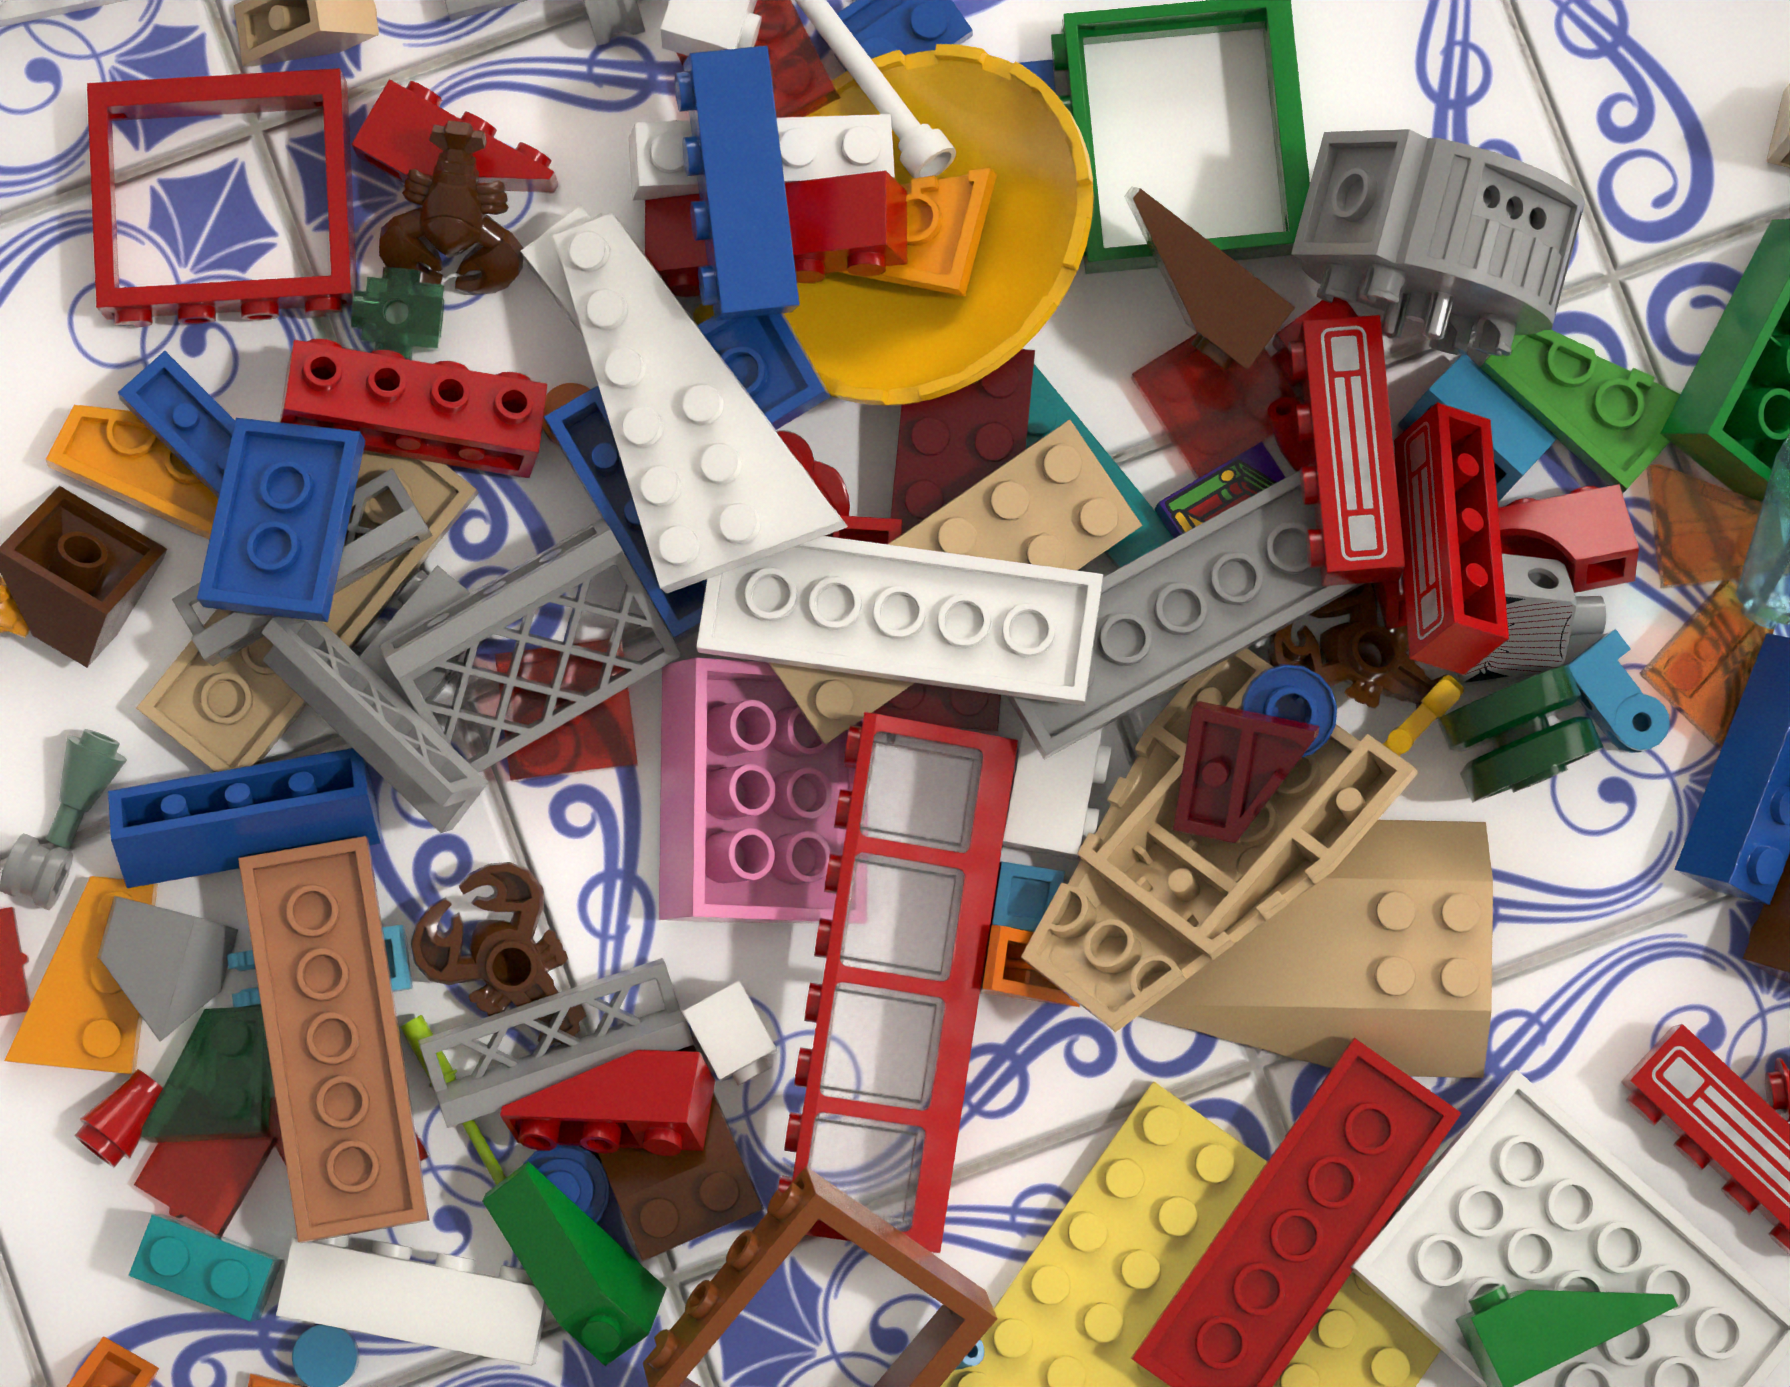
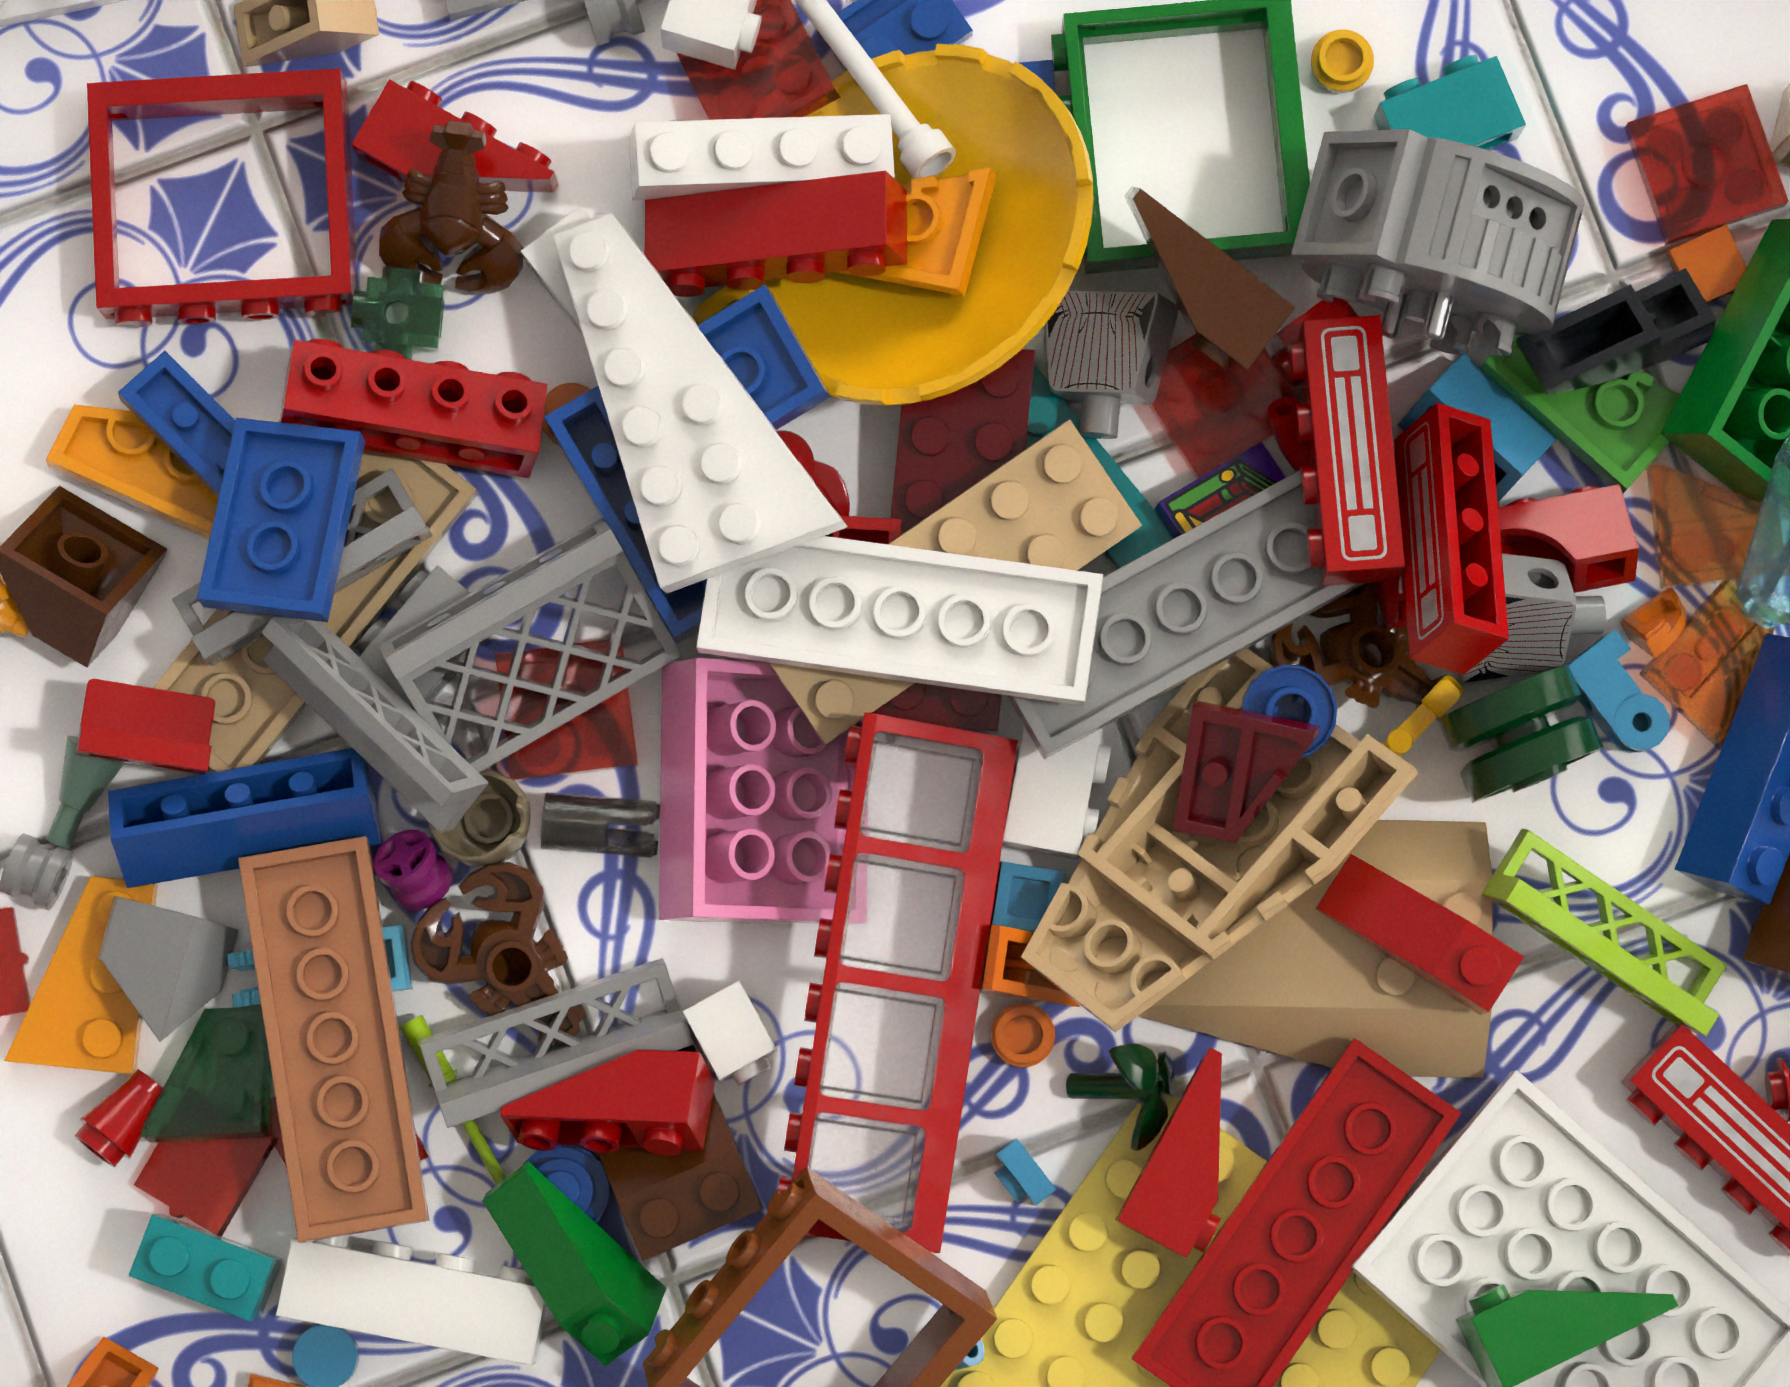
(146, 726): none -> red panel
(413, 870): none -> magenta wheel
(492, 825): none -> dark tan hair
(583, 823): none -> clear smoke hinge
(739, 183): blue brick -> none
(1022, 1035): none -> orange tile
(1022, 1175): none -> dark azure plate
(1108, 353): none -> light grey torso
(1139, 1078): none -> dark green plant
(1181, 1176): none -> red slope
(1342, 61): none -> yellow plate
(1420, 934): none -> red slope
(1464, 106): none -> teal brick
(1603, 951): none -> lime fence
(1620, 334): none -> black slope
(1656, 623): none -> orange tile
(1706, 164): none -> clear red plate
(1711, 262): none -> orange tile

